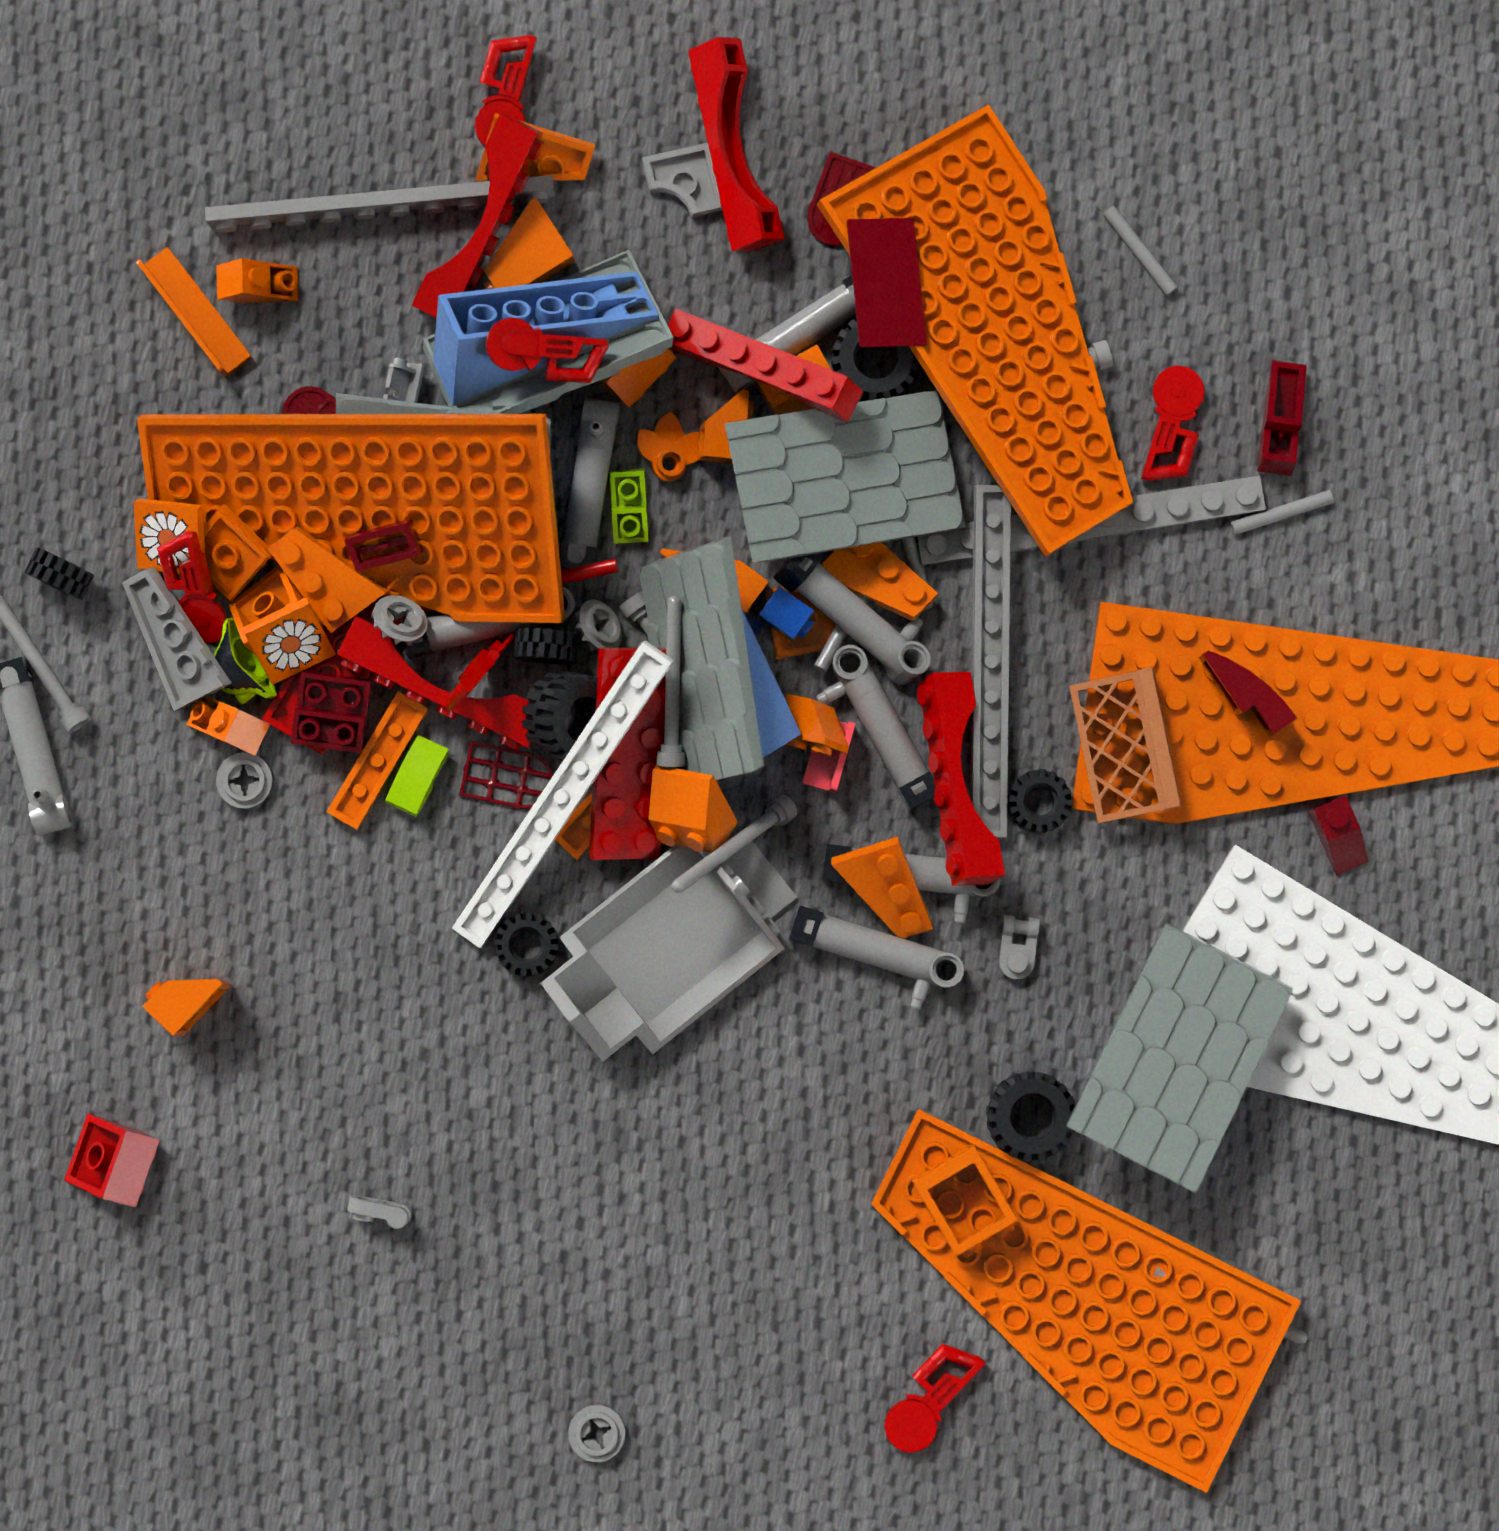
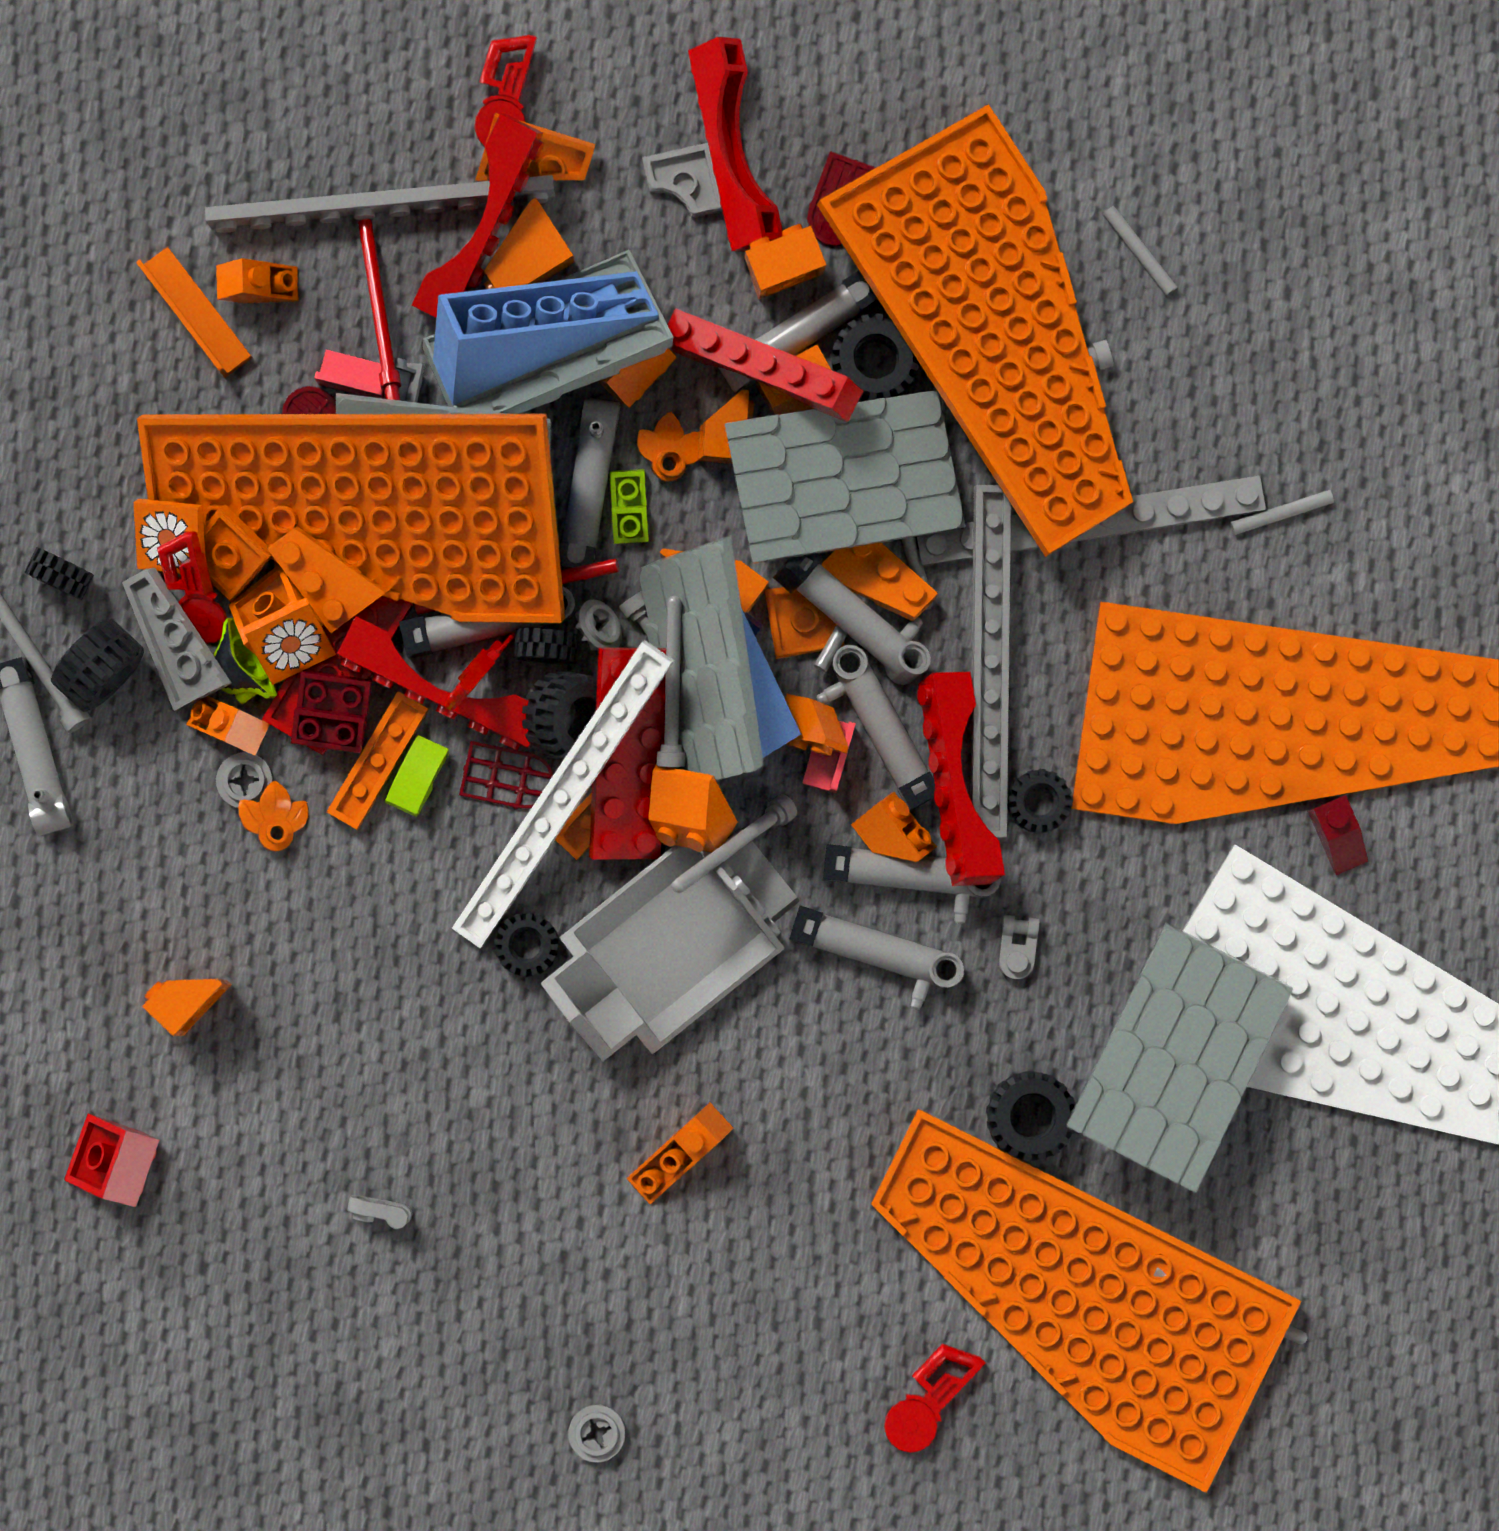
(97, 665): none -> black tyre
(273, 811): none -> orange plate
(350, 374): none -> coral panel
(389, 377): none -> red bar
(393, 608): light grey gear -> none
(409, 536): dark red tile -> none
(516, 345): red piece -> none
(680, 1153): none -> orange slope
(784, 261): none -> orange slope
(787, 615): blue brick -> none
(886, 282): dark red sticker -> none
(887, 885): orange wing -> none
(893, 830): none -> orange slope
(948, 1168): orange window -> none
(1155, 737): nougat fence -> none
(1177, 395): red piece -> none
(1248, 691): dark red slope -> none
(1282, 418): dark red slope -> none

